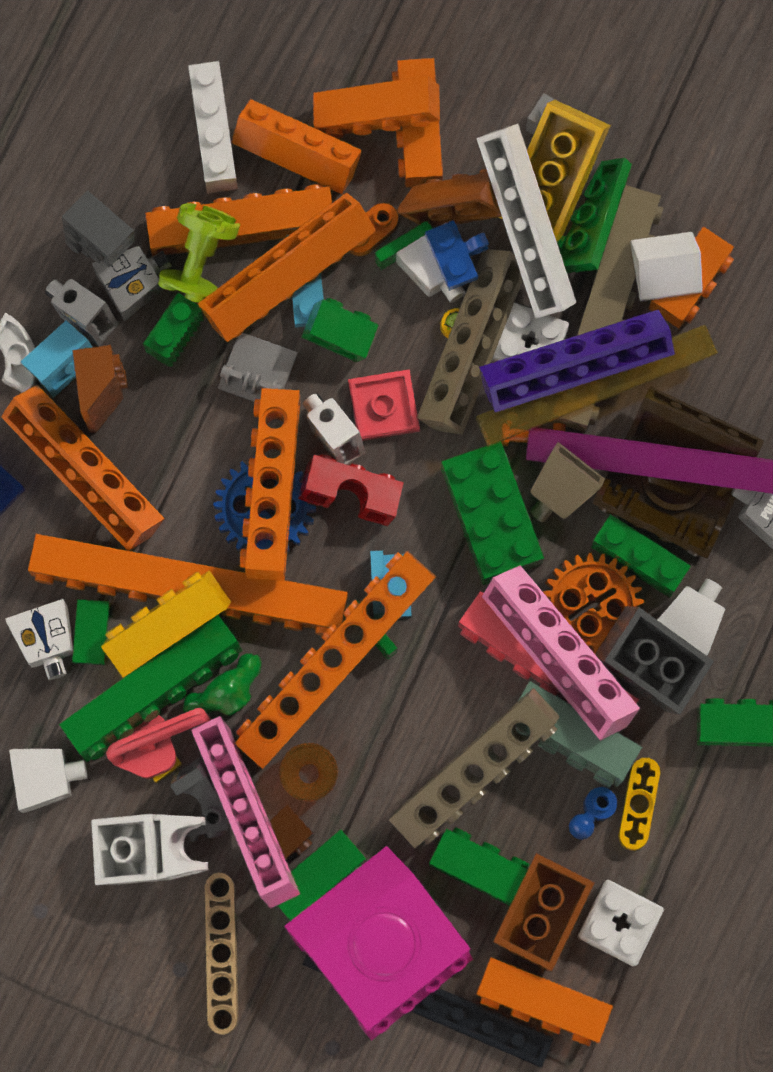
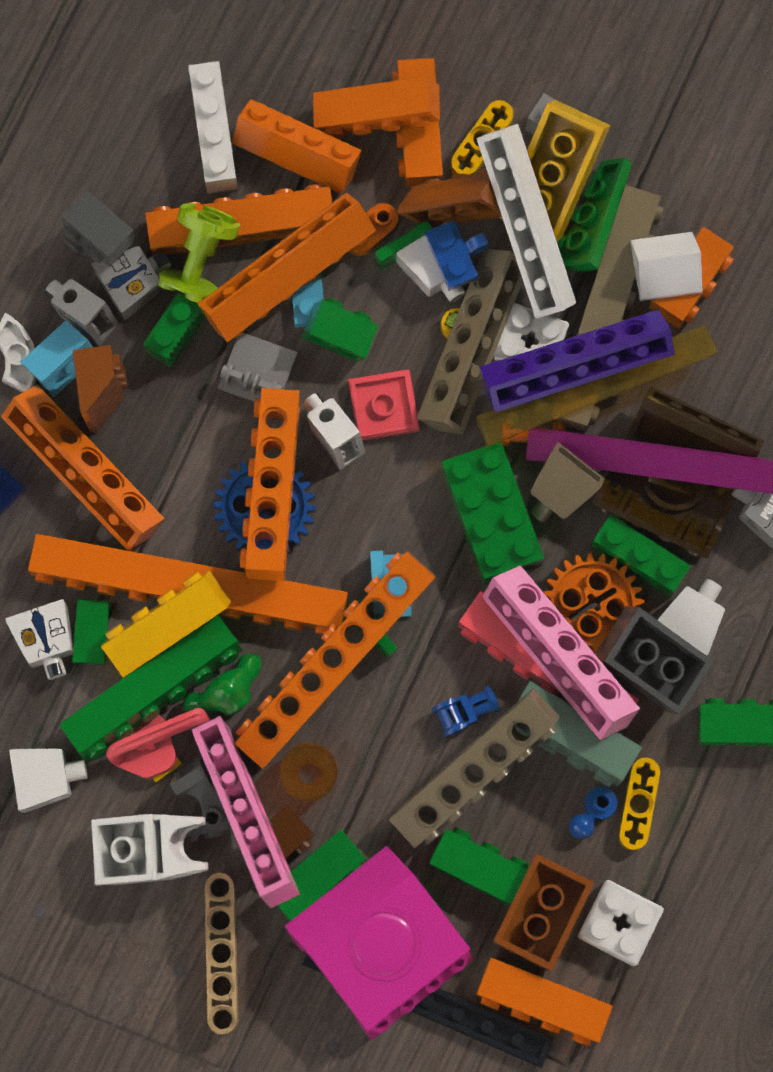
(377, 493): arch -> none
(464, 712): none -> blue connector
(487, 117): none -> yellow beam

